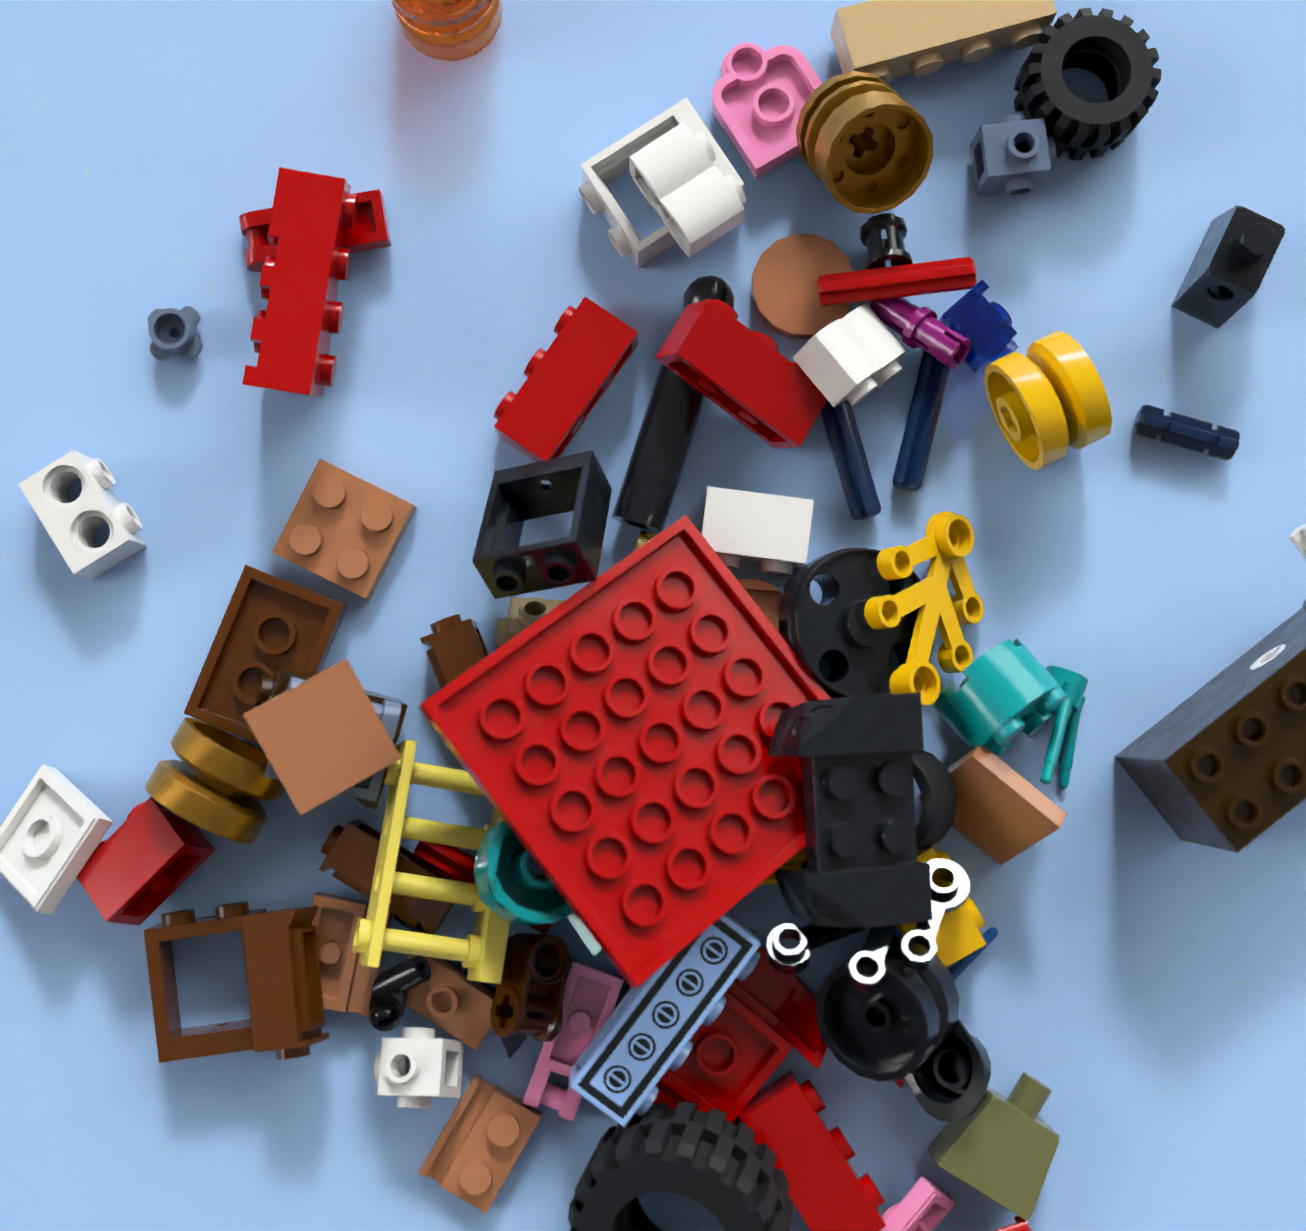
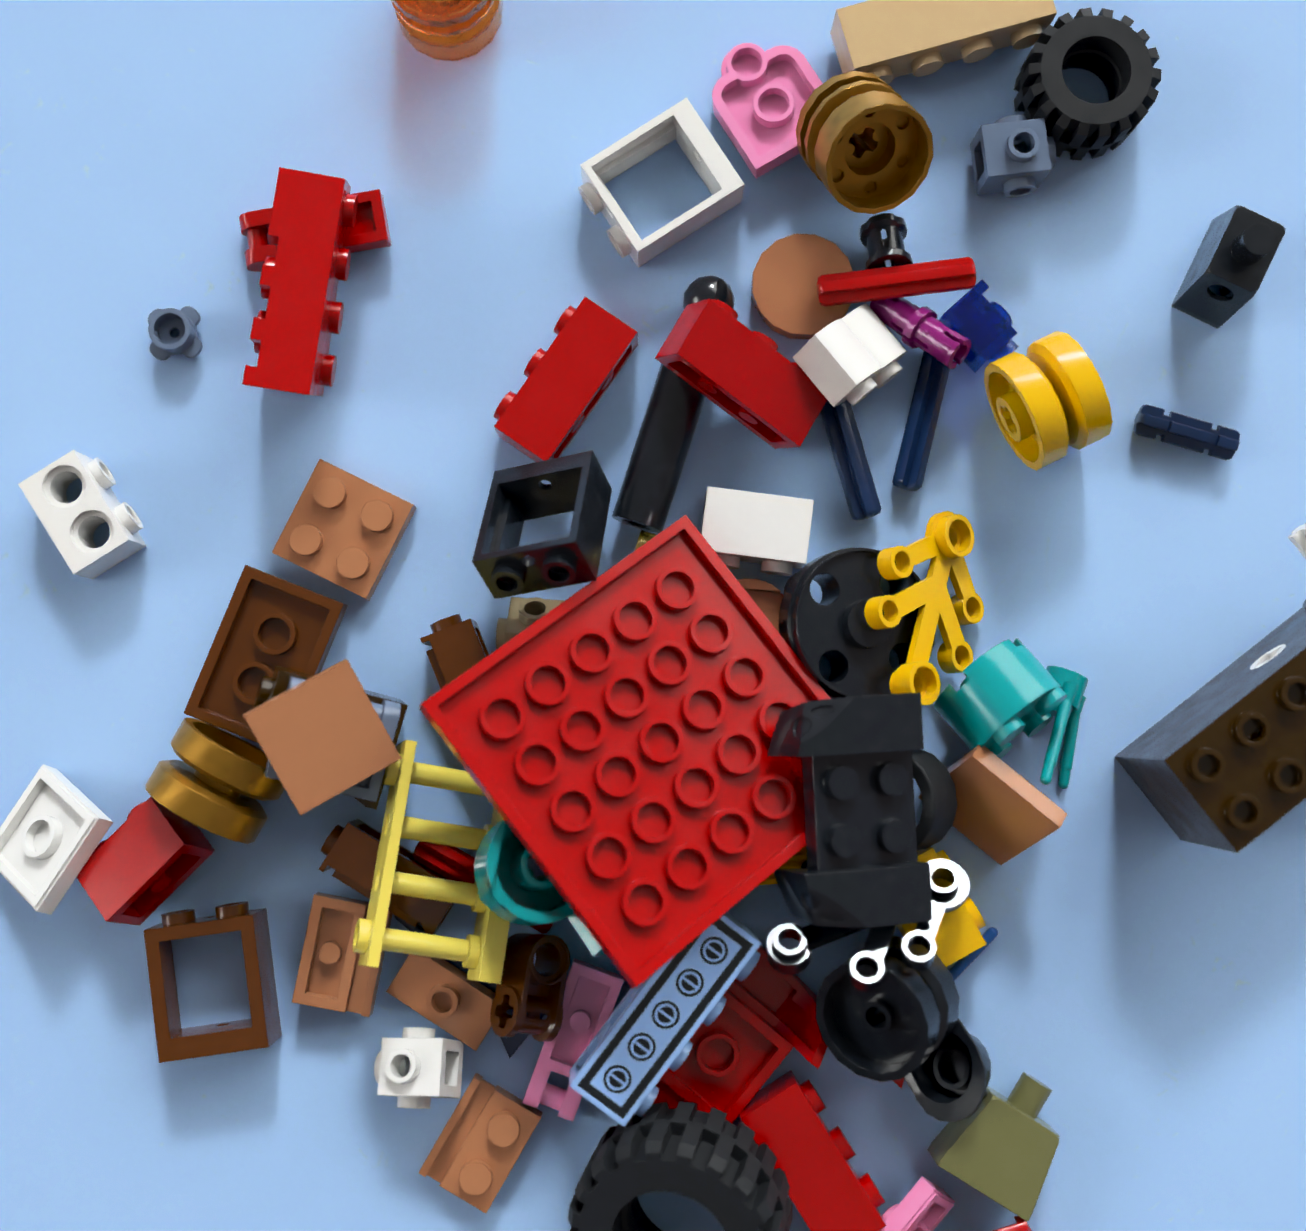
(284, 981): reddish brown window -> none
(392, 989): black arm -> none
(687, 188): white brick -> none

